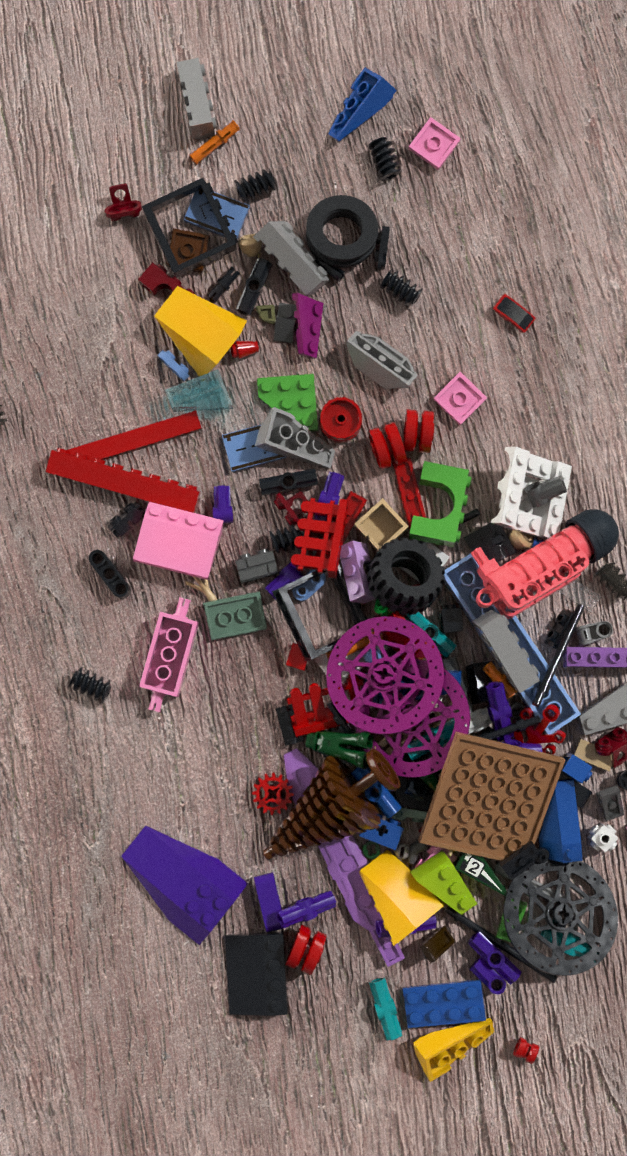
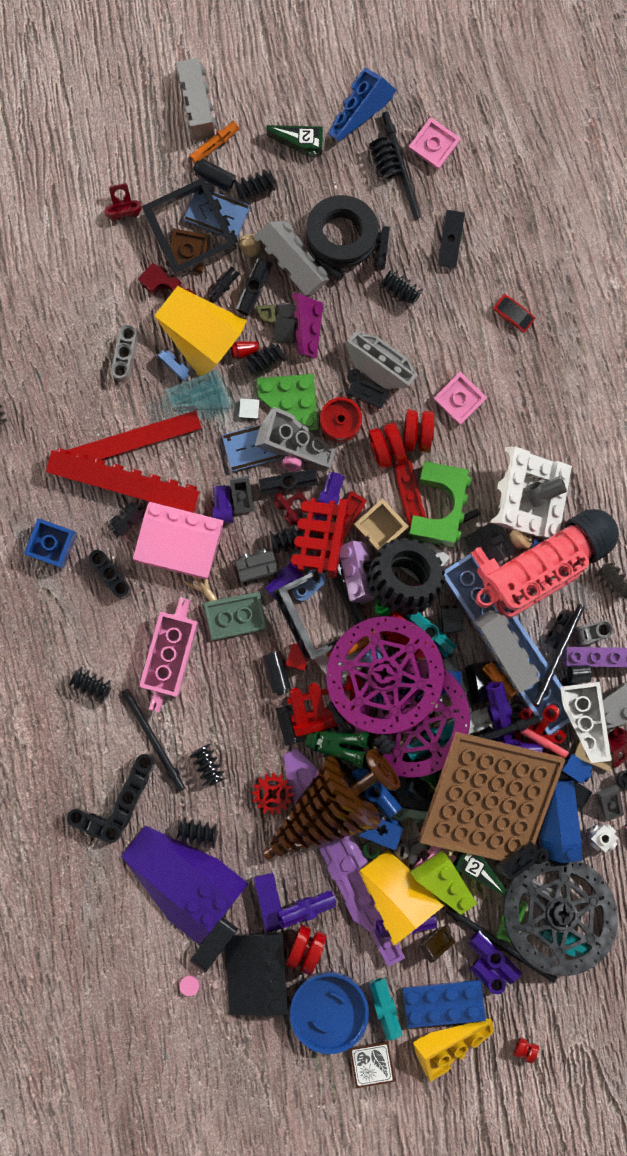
(50, 543): none -> blue brick
(98, 826): none -> black beam
(124, 344): none -> light grey beam
(172, 772): none -> black bar
(189, 985): none -> bright pink tile
(197, 832): none -> black piece
(207, 765): none -> black piece
(214, 174): none -> black brick
(214, 944): none -> black beam
(241, 494): none -> dark grey slope
(249, 409): none -> white tile
(264, 359): none -> black piece
(277, 673): none -> black brick
(292, 463): none -> bright pink tile
(302, 139): none -> dark green slope
(329, 1012): none -> blue brick
(365, 390): none -> black hinge
(372, 1064): none -> tile
(385, 744): none -> black wheel
(390, 131): none -> black bar
(452, 229): none -> black tile
(545, 743): none -> coral piece
(577, 675): none -> black piece
(586, 712): none -> white wedge

